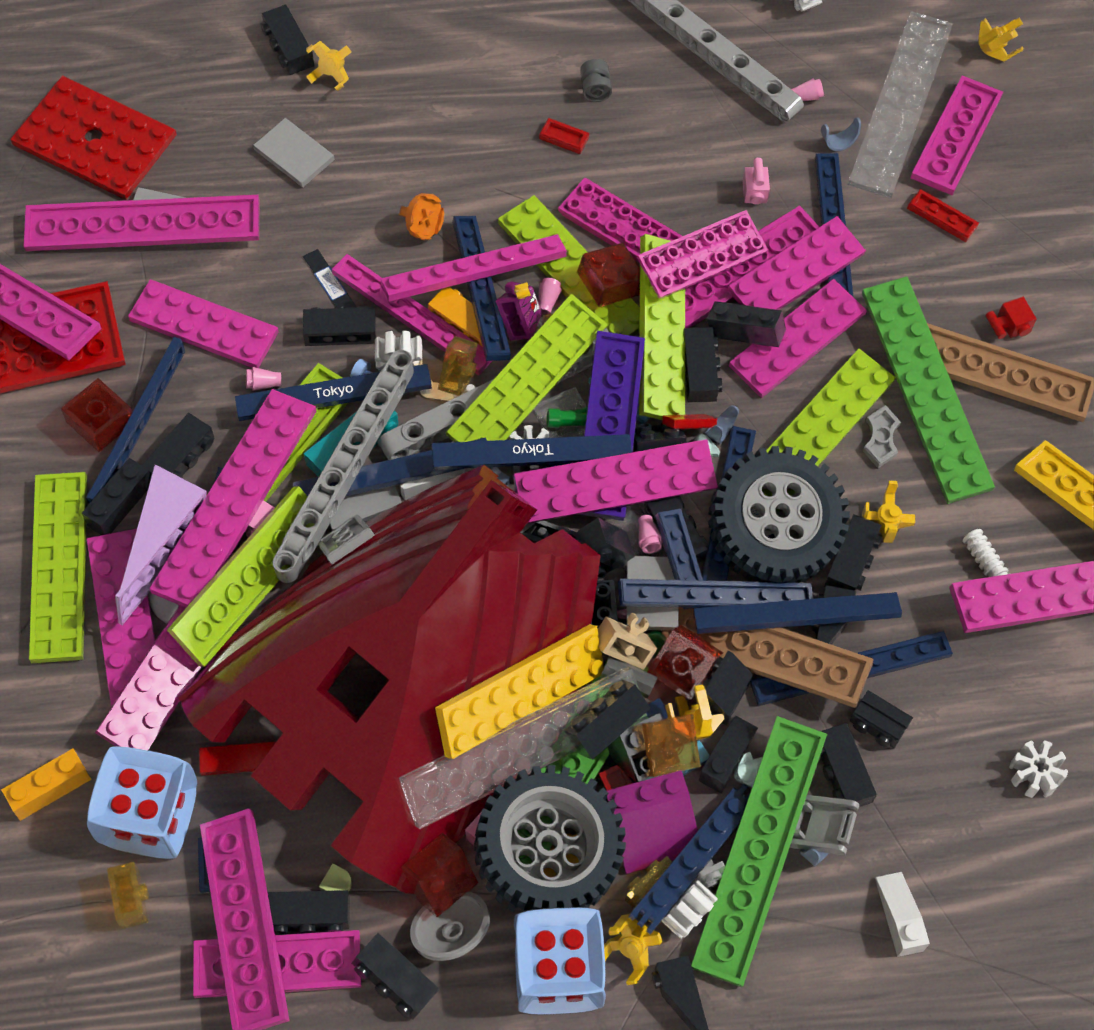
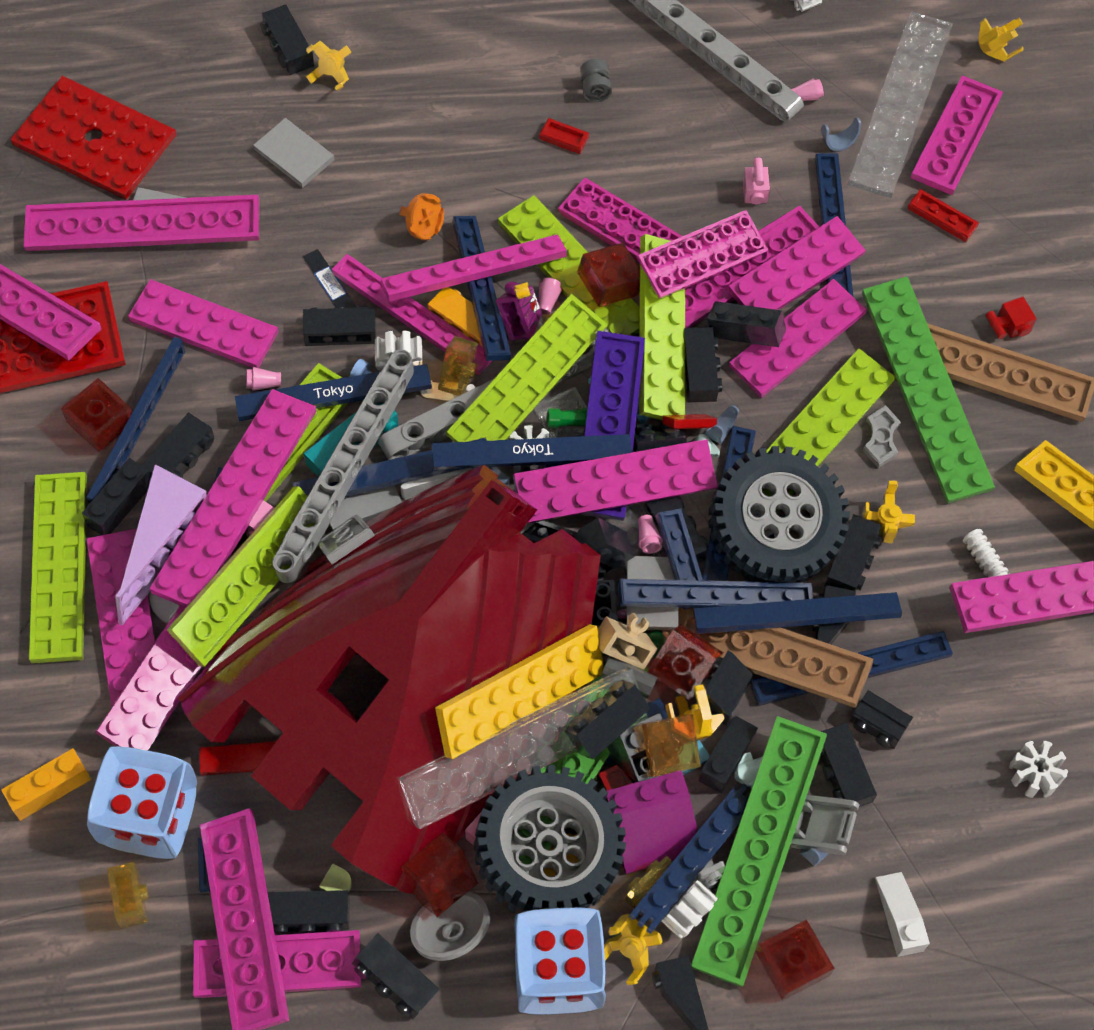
(794, 960): none -> clear red brick

